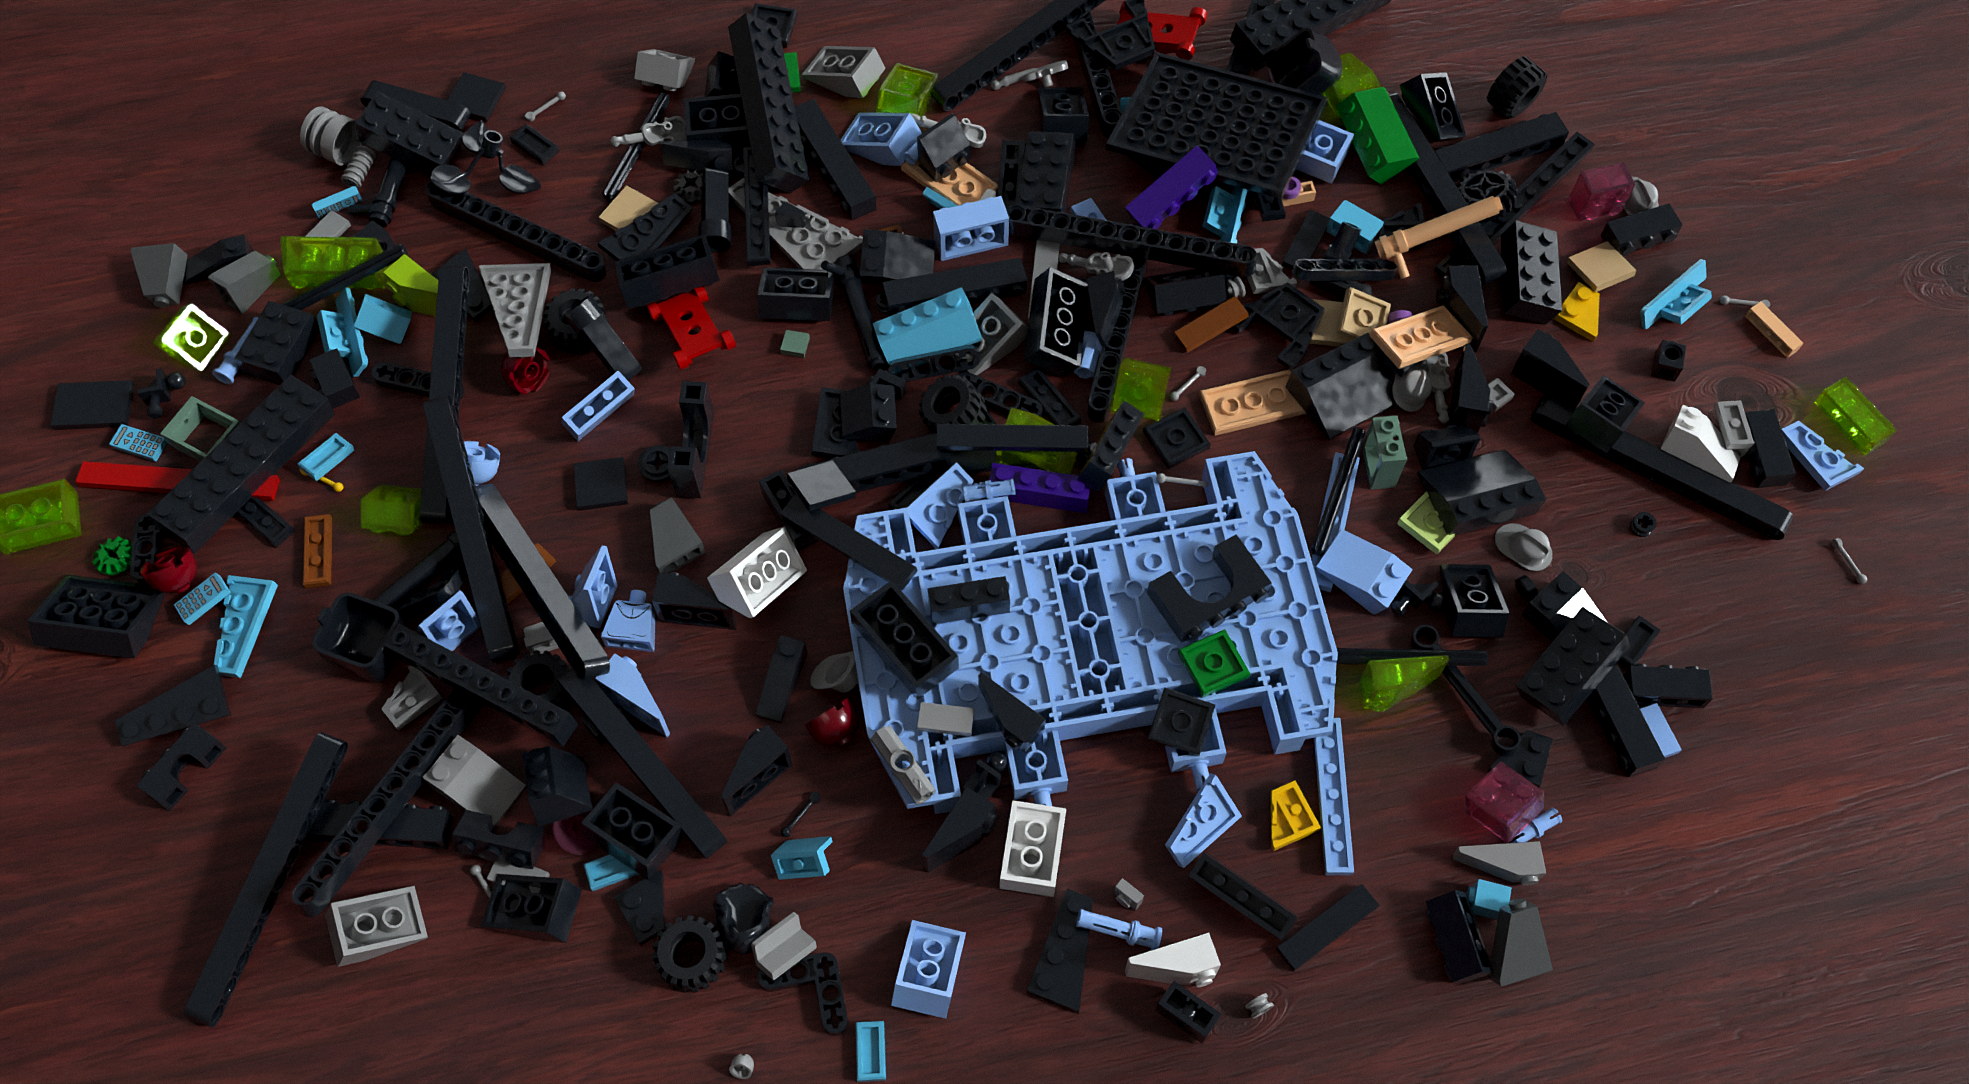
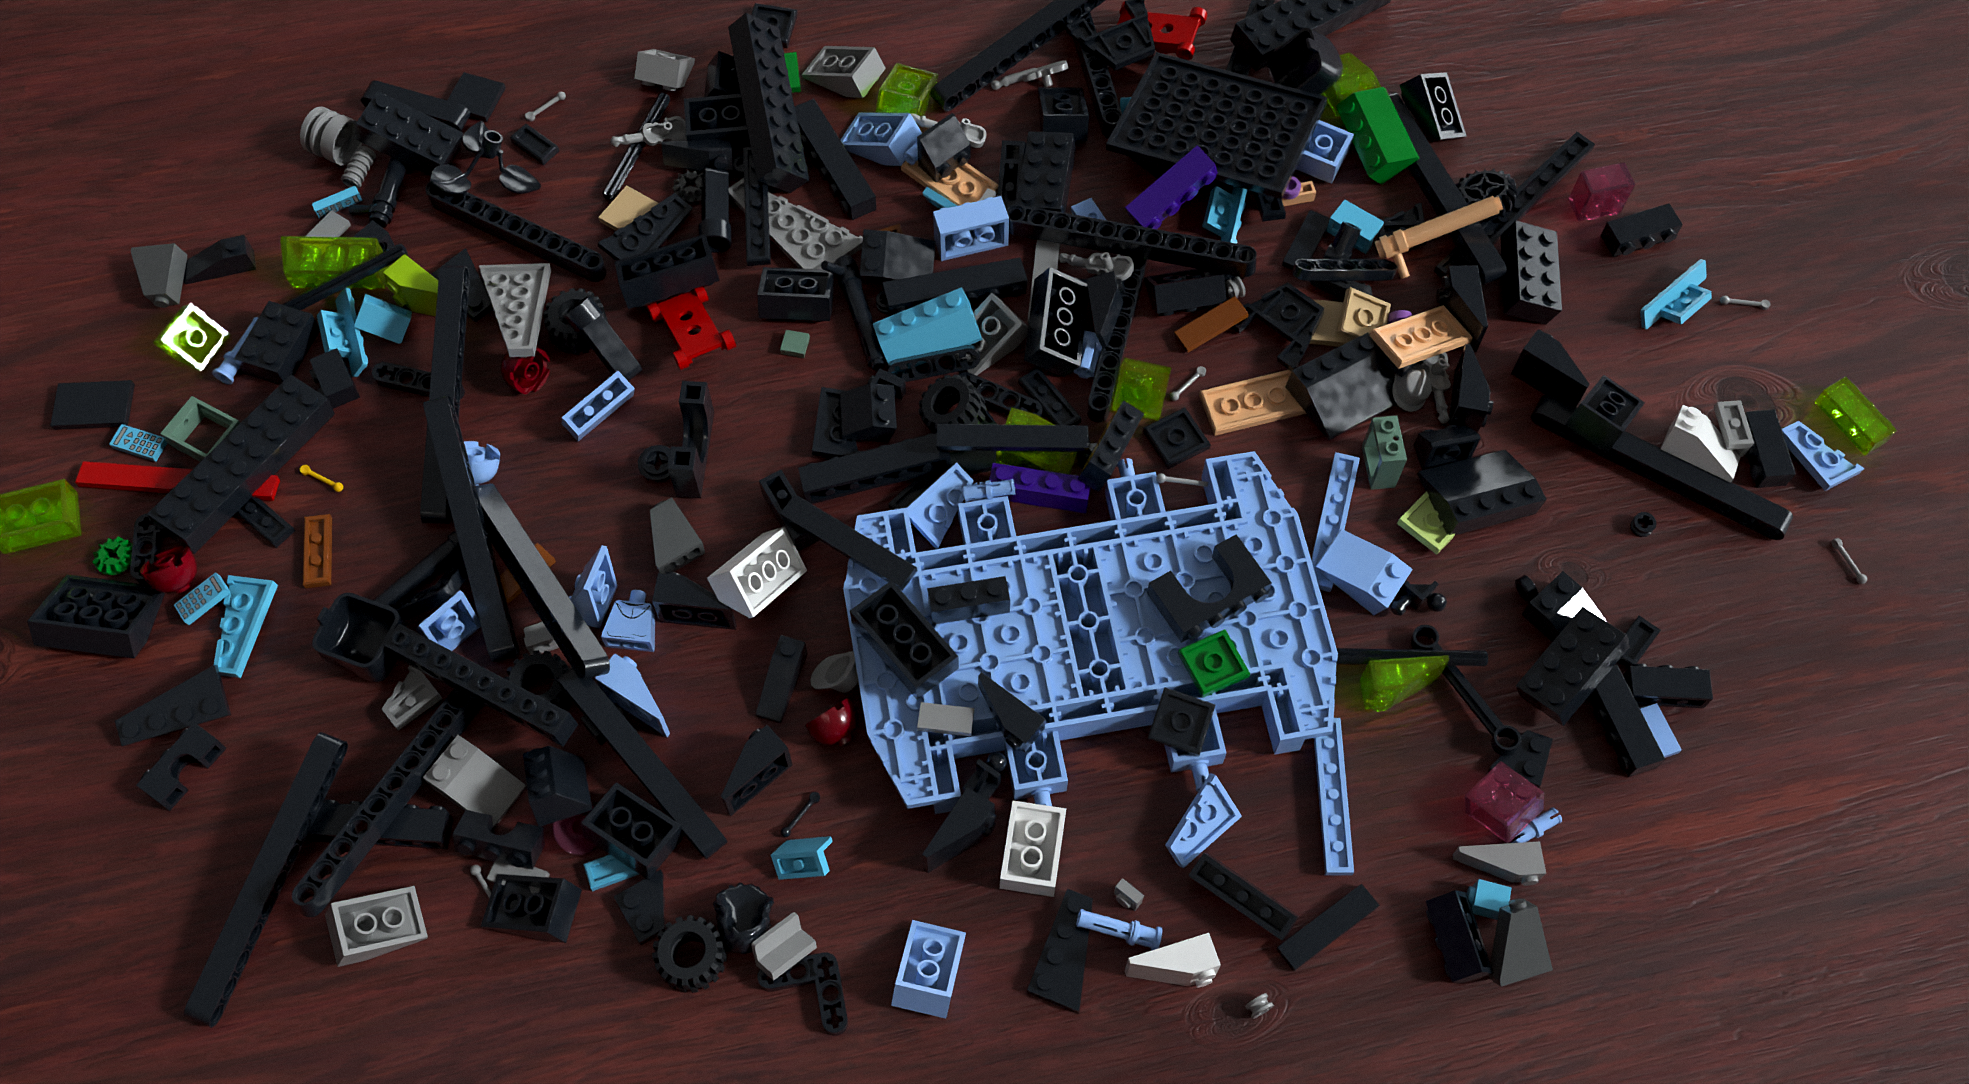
(160, 391): black piece -> none
(245, 280): dark grey slope -> none
(326, 457): medium azure tile -> none
(391, 509): clear neon green slope -> none
(600, 483): black tile -> none
(742, 1066): light grey hinge -> none
(789, 216): black slope -> none
(821, 485): tile -> none
(870, 1051): medium azure tile -> none
(911, 778): light grey piece -> none
(1188, 1012): black brick -> none
(1267, 274): light grey wing -> none
(1290, 816): yellow wing -> none
(1338, 491): black axle -> none
(1473, 601): black slope -> none
(1499, 394): light grey plate -> none
(1503, 146): black brick -> none
(1517, 87): black tyre -> none
(1525, 546): light grey piece -> none
(1581, 311): yellow wing -> none
(1601, 266): tan tile -> none
(1643, 197): light grey piece -> none
(1672, 367): black brick -> none
(1774, 329): light nougat piece -> none

